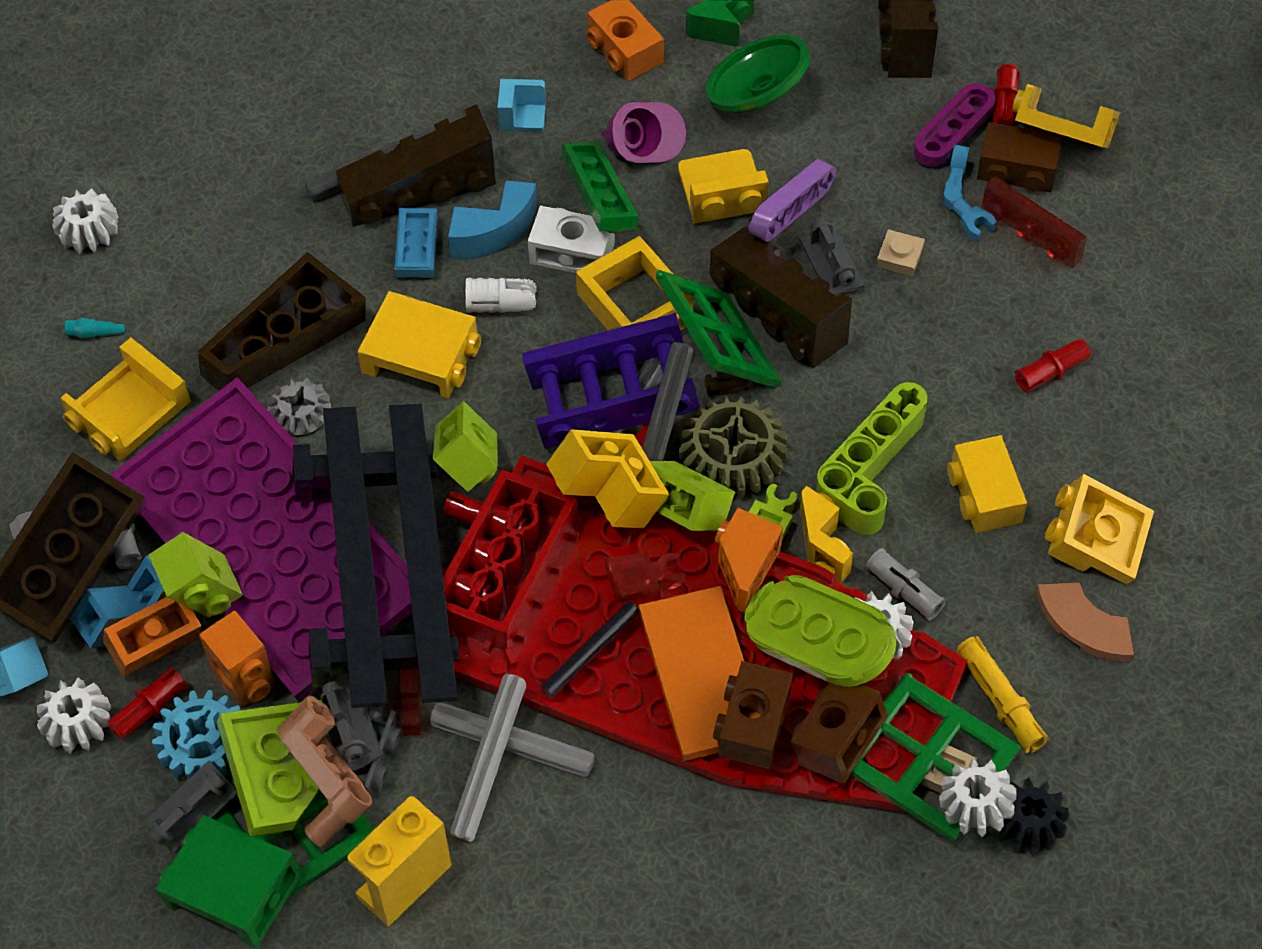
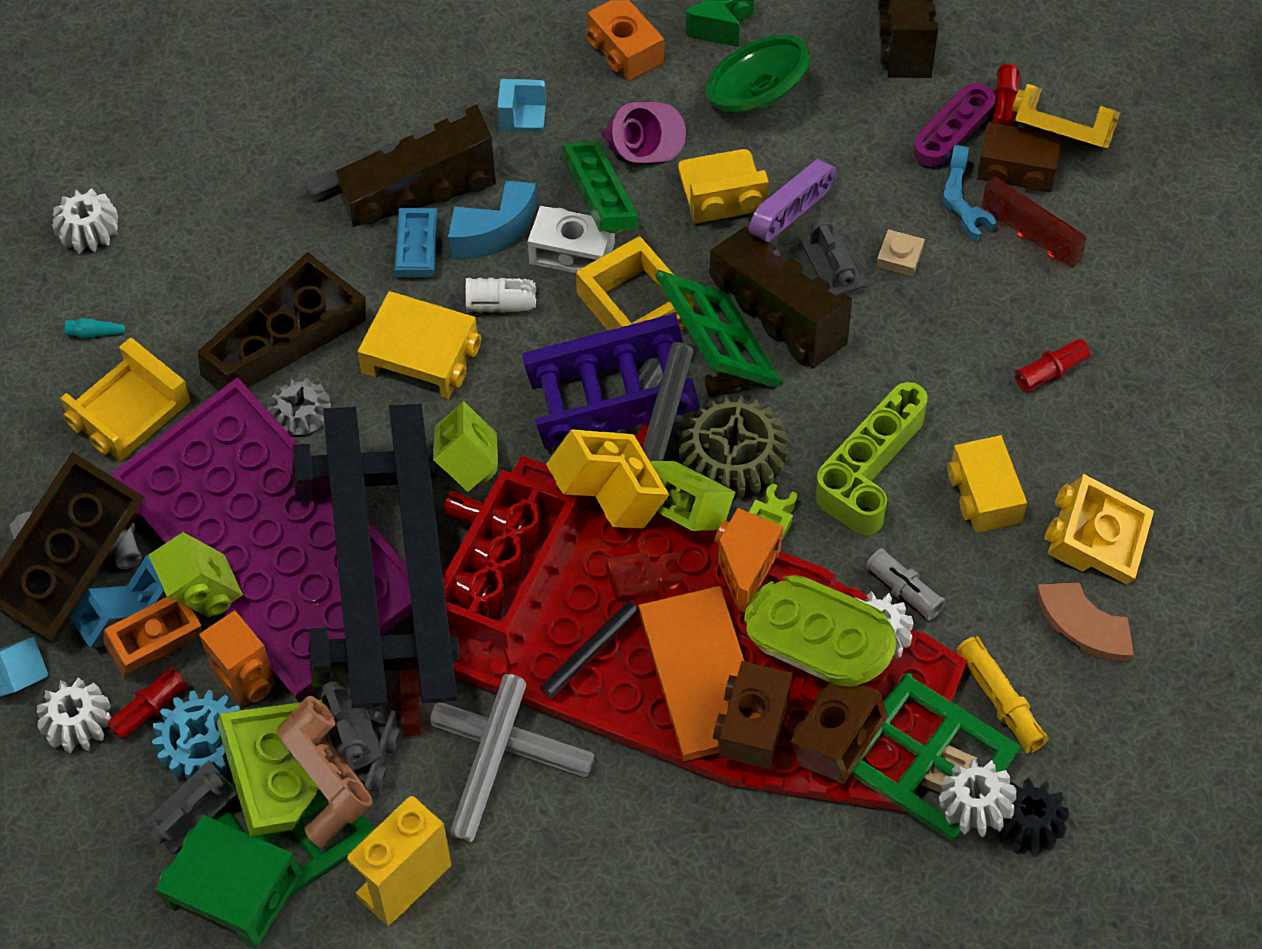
(819, 521): yellow slope -> none

